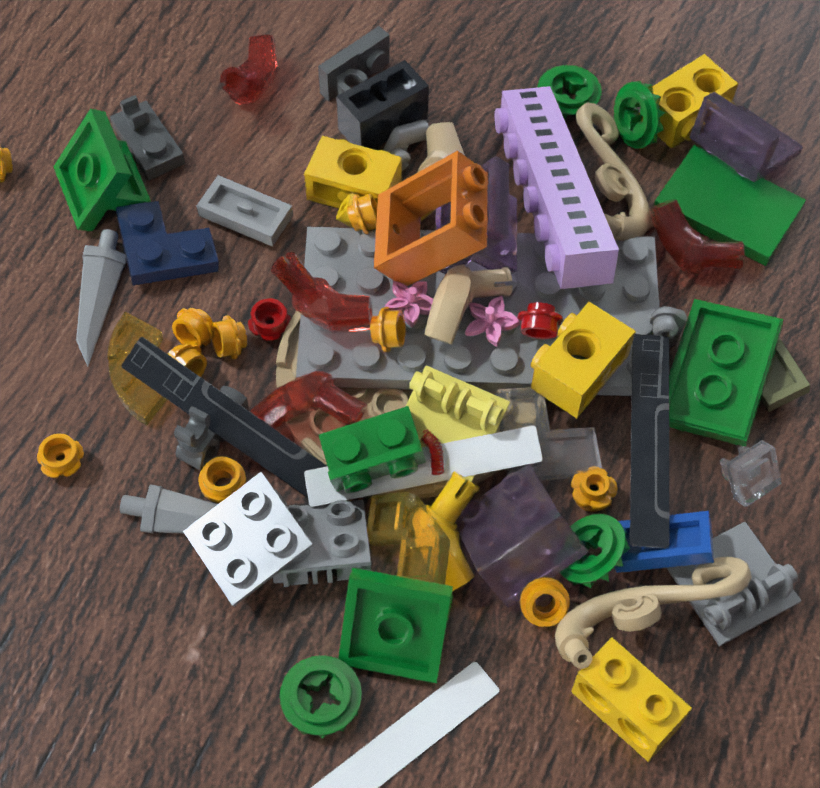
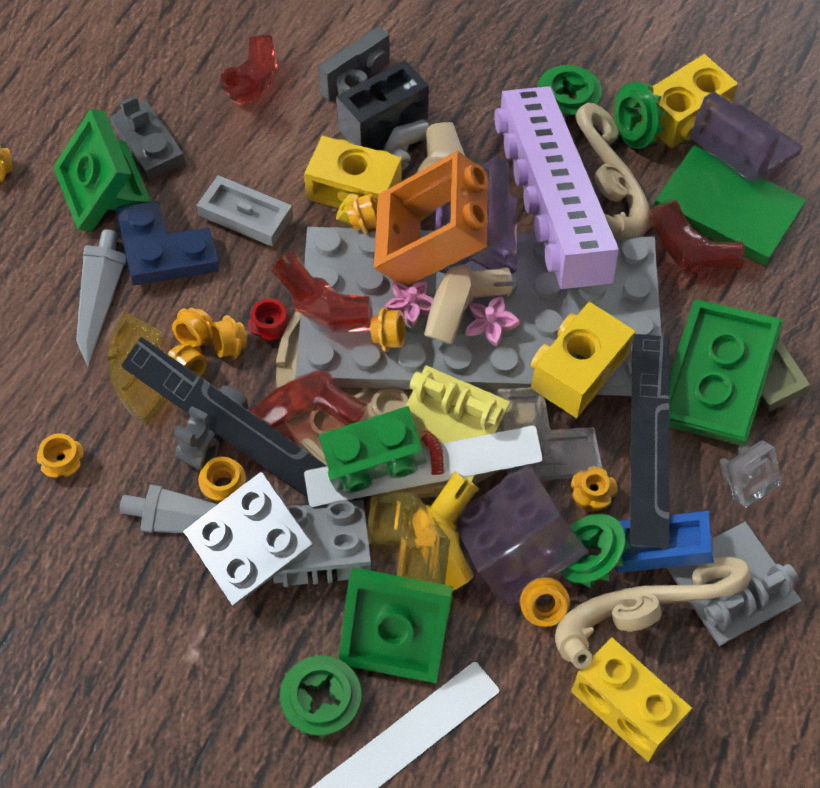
(540, 321): red plate -> none
(669, 323): light grey arm -> none

